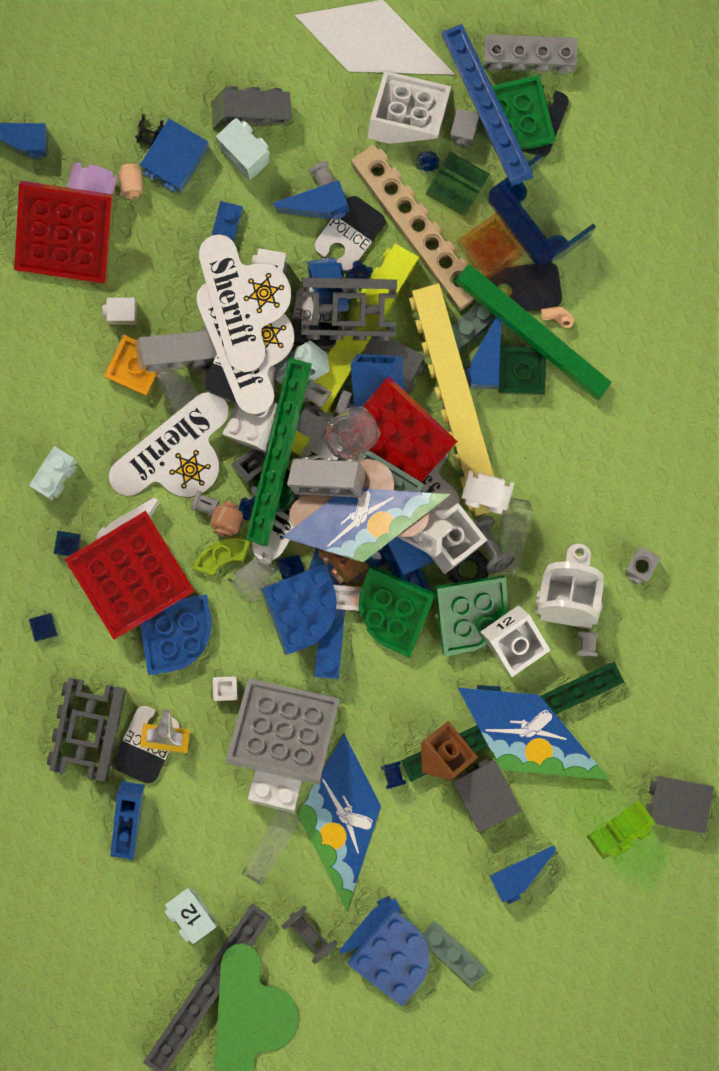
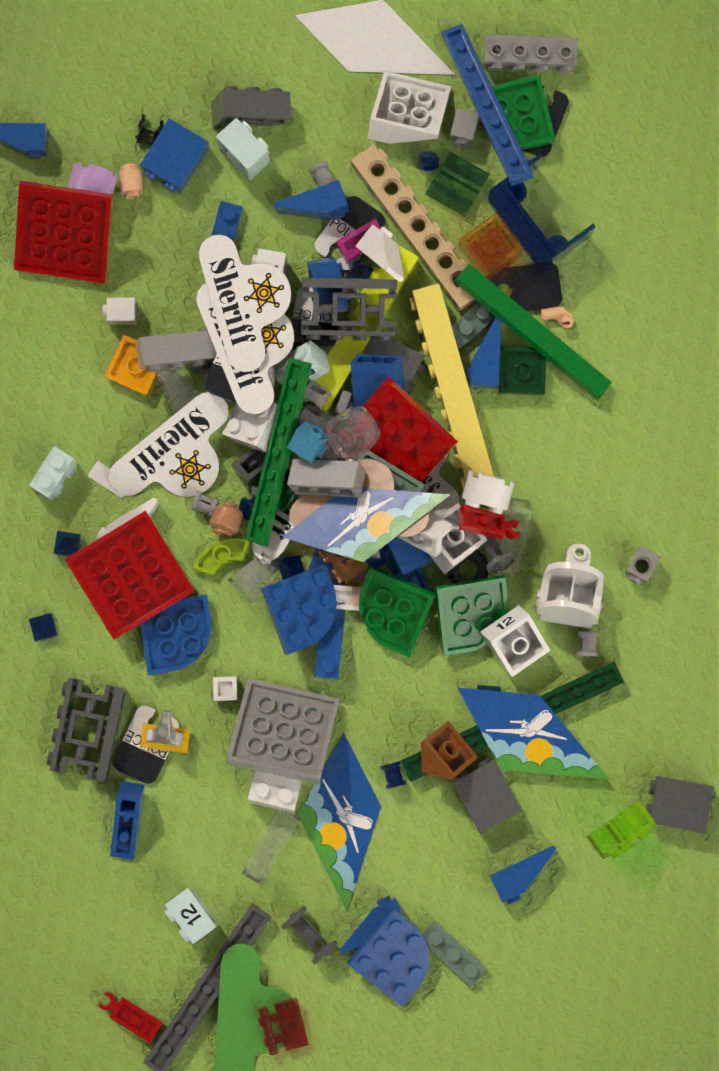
(100, 474): none -> white sticker
(132, 1017): none -> red plate
(290, 1024): none -> clear red plate
(308, 442): none -> dark azure brick
(348, 243): none -> dark pink tile
(382, 250): none -> white slope
(486, 523): none -> red plate

